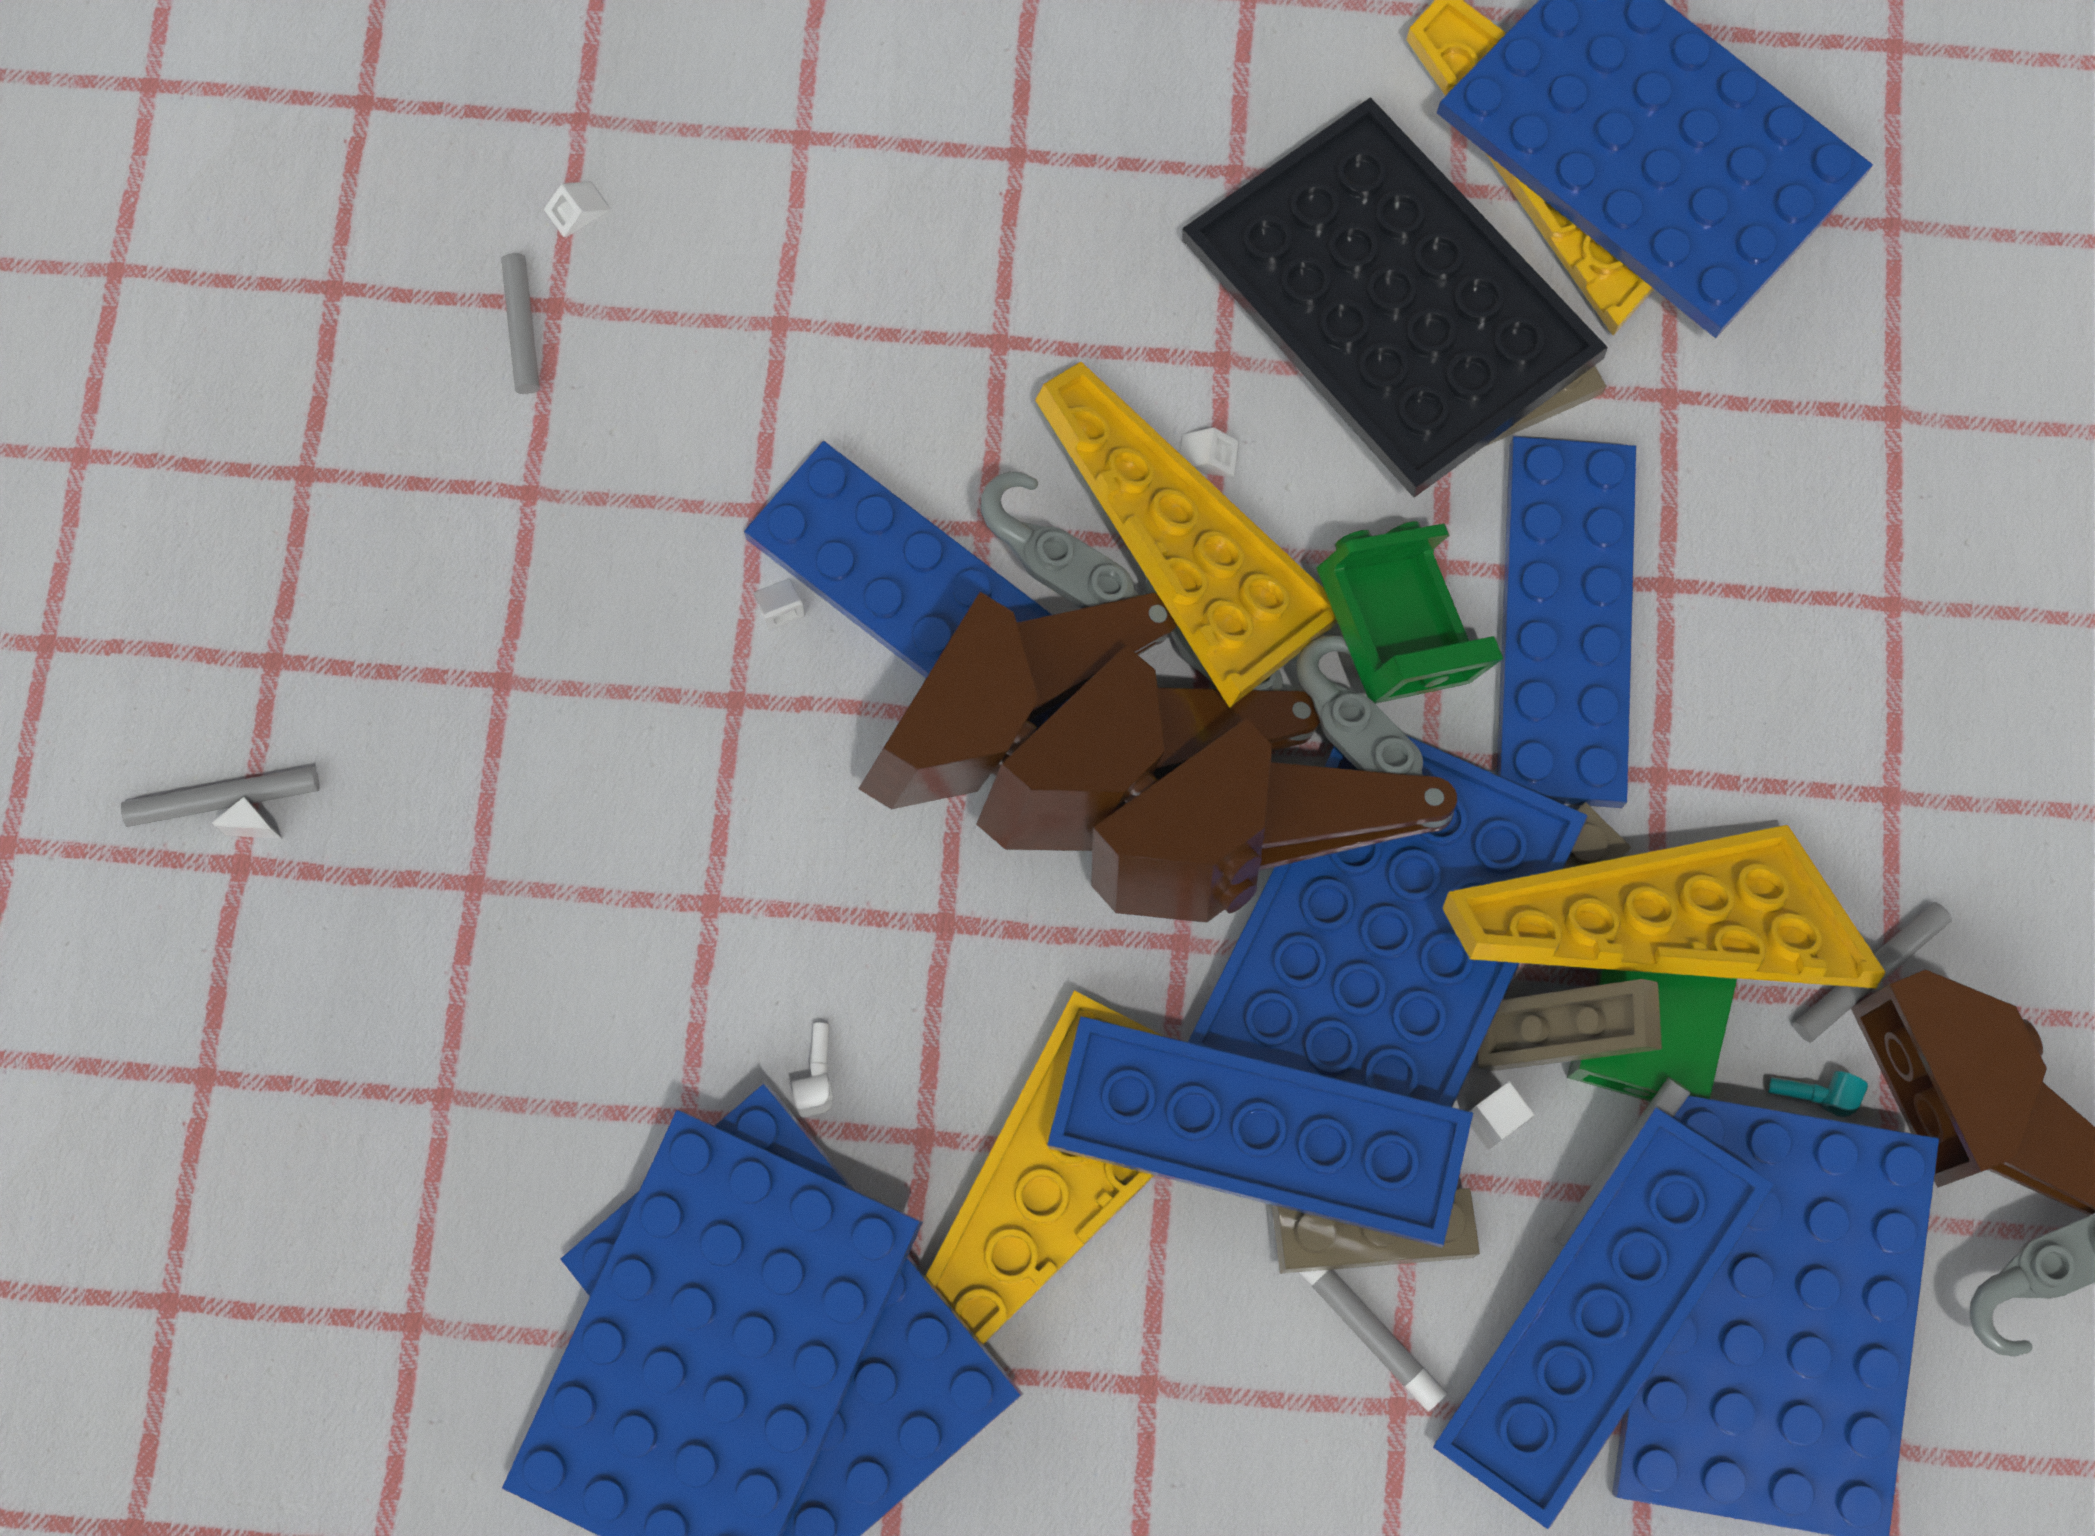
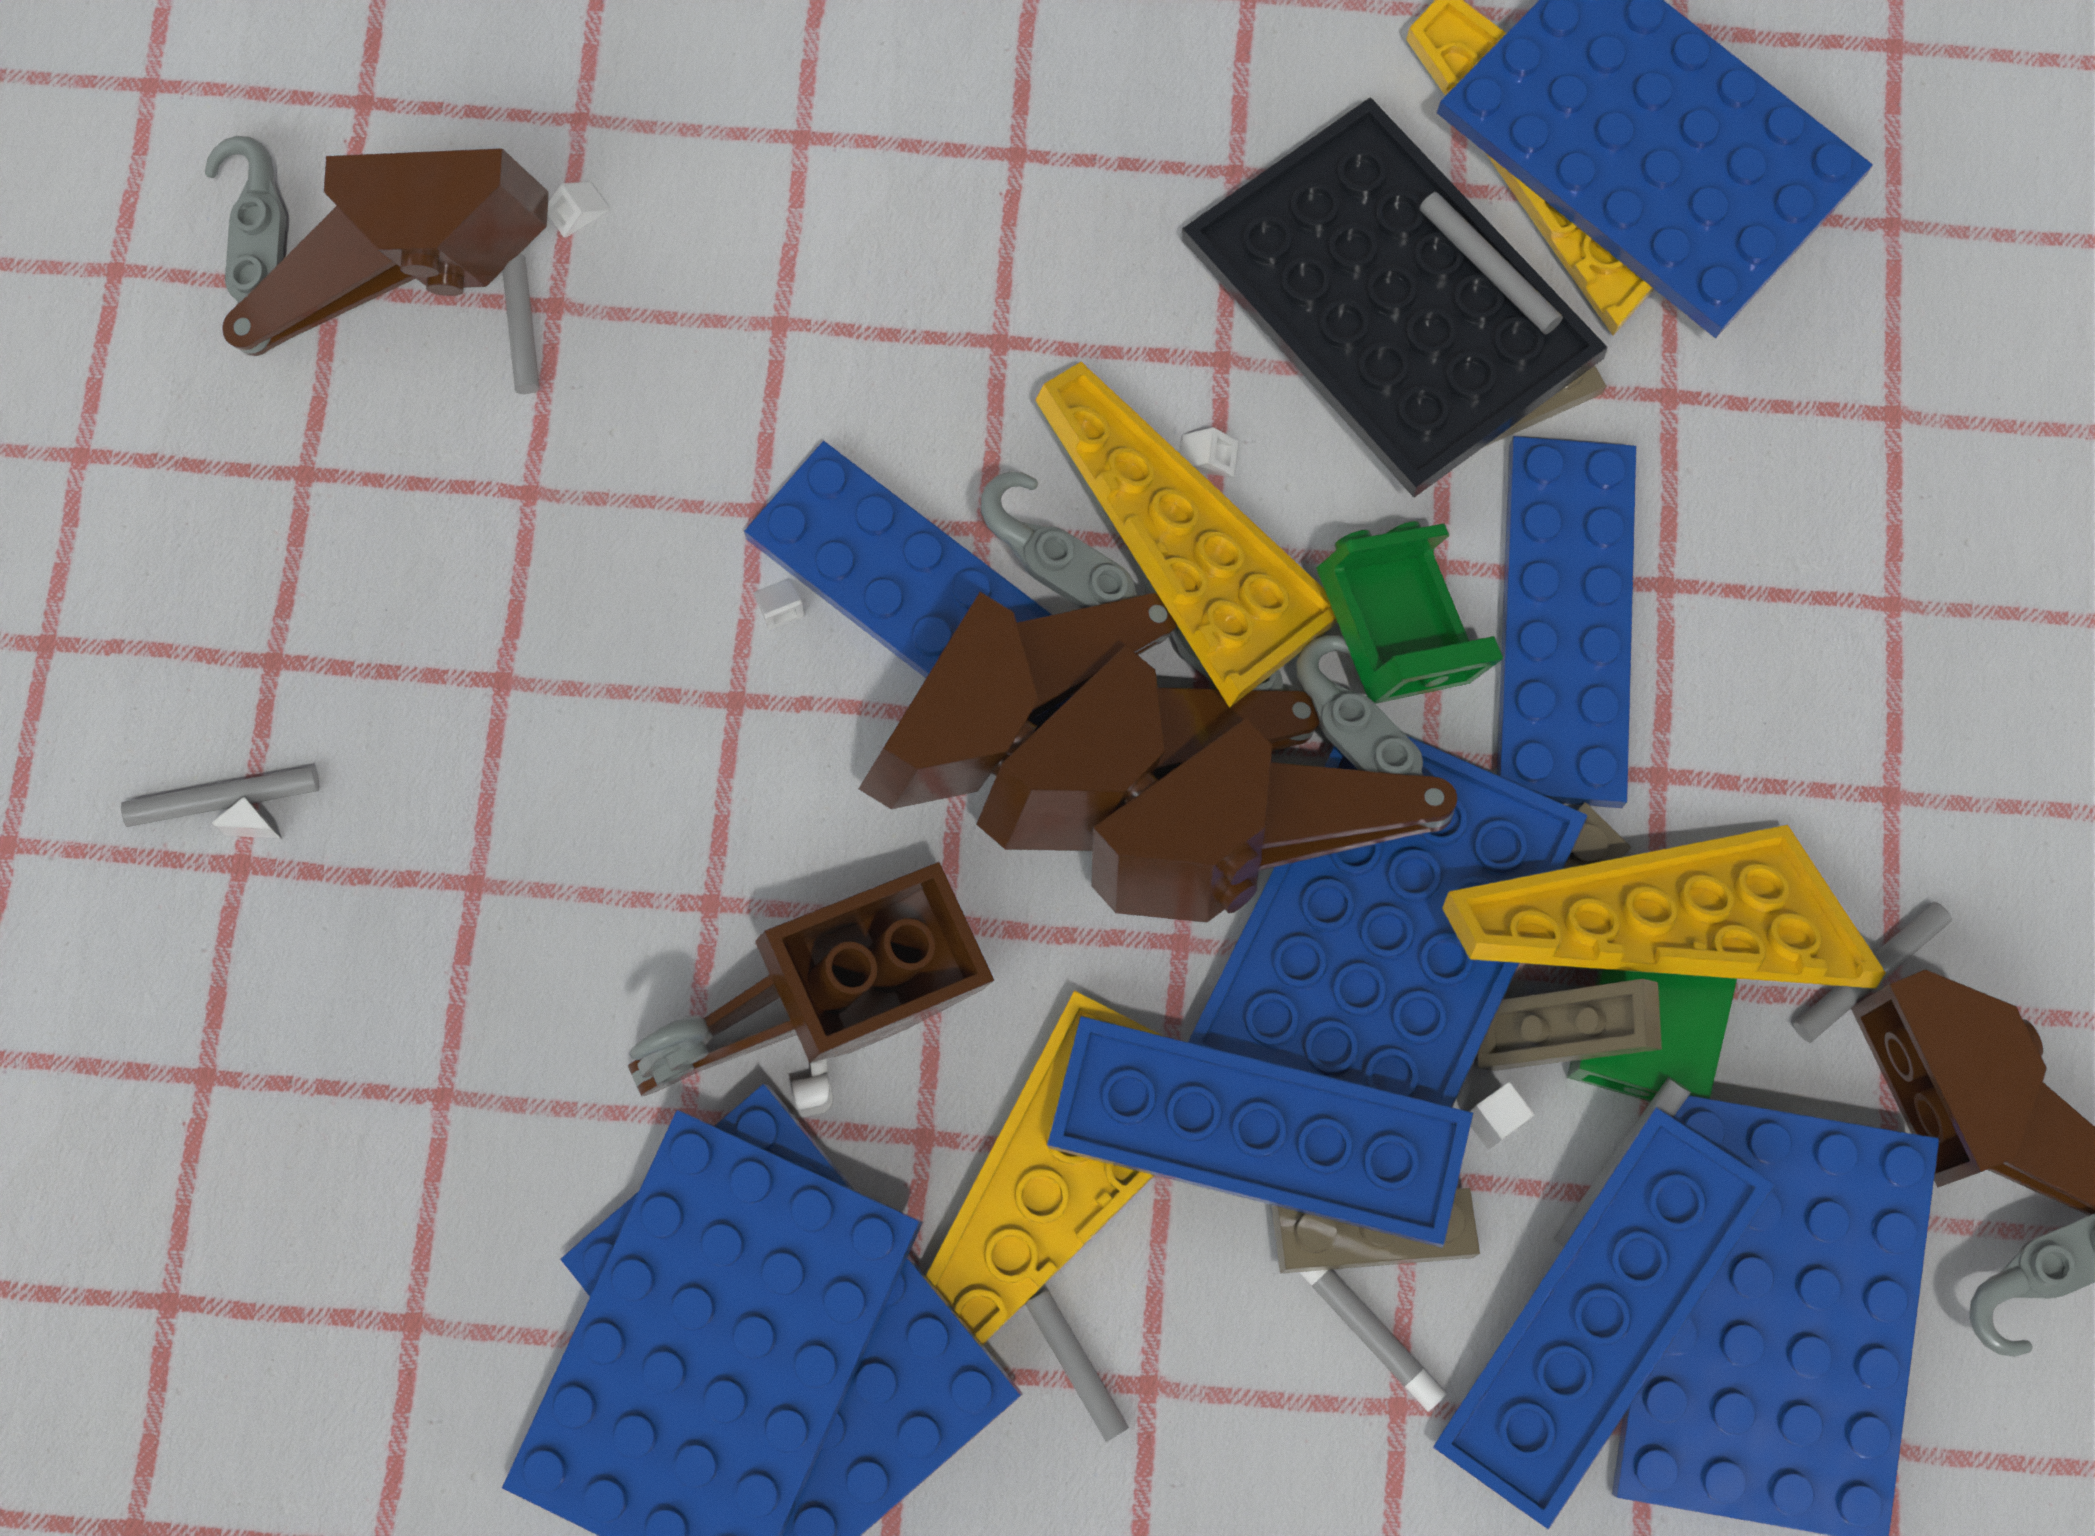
(395, 220): none -> reddish brown slope
(843, 978): none -> reddish brown slope
(1077, 1366): none -> light grey piece
(1490, 263): none -> light grey bar
(1840, 1098): teal hand -> none

